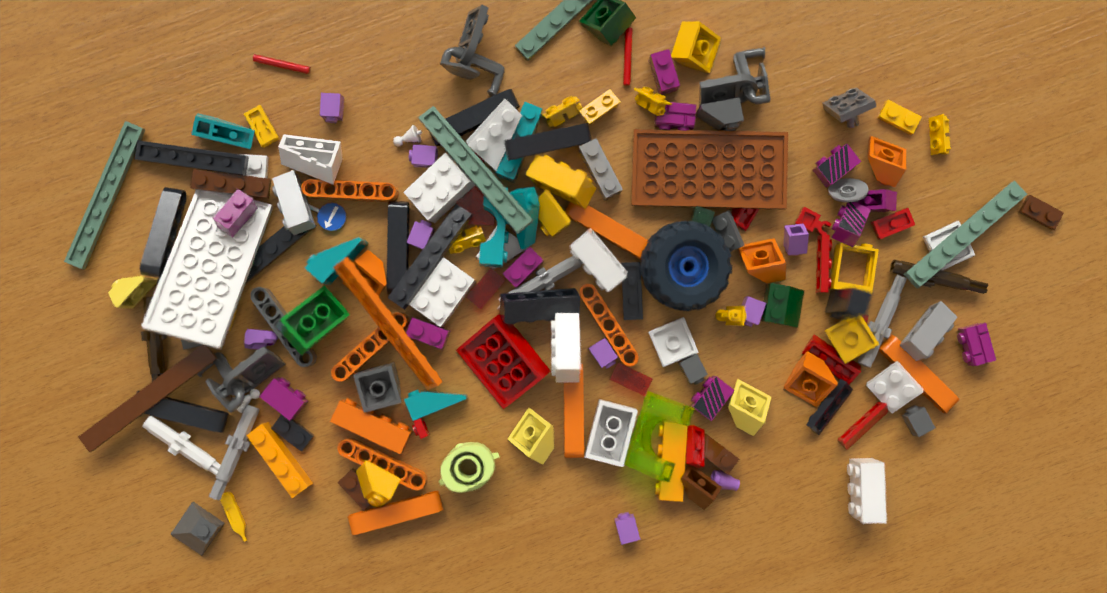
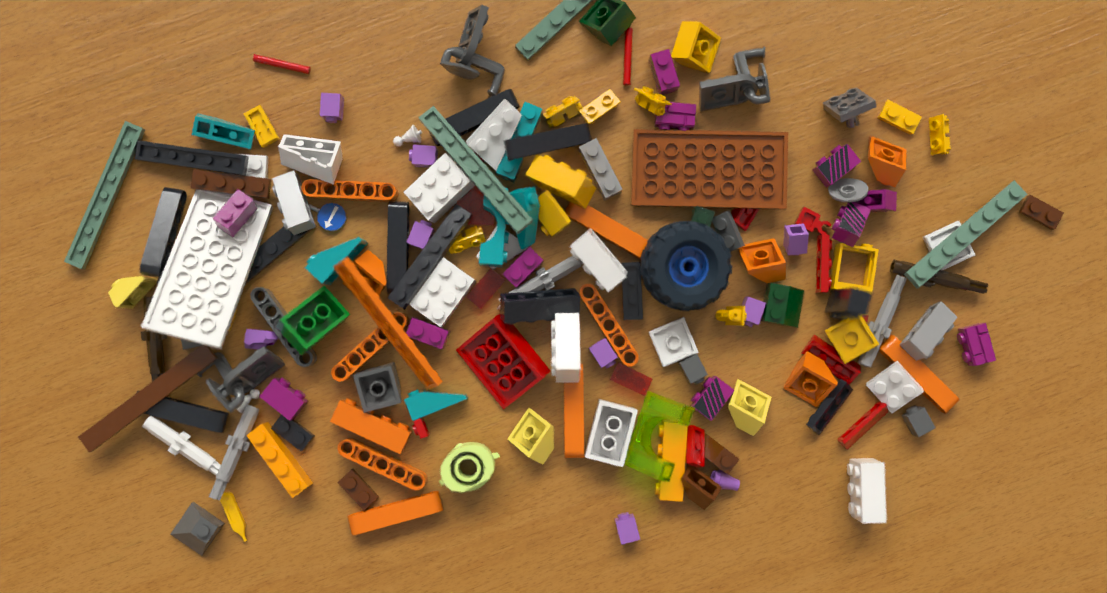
(376, 483): yellow slope -> none
(722, 115): dark grey slope -> none
(893, 223): red plate -> none

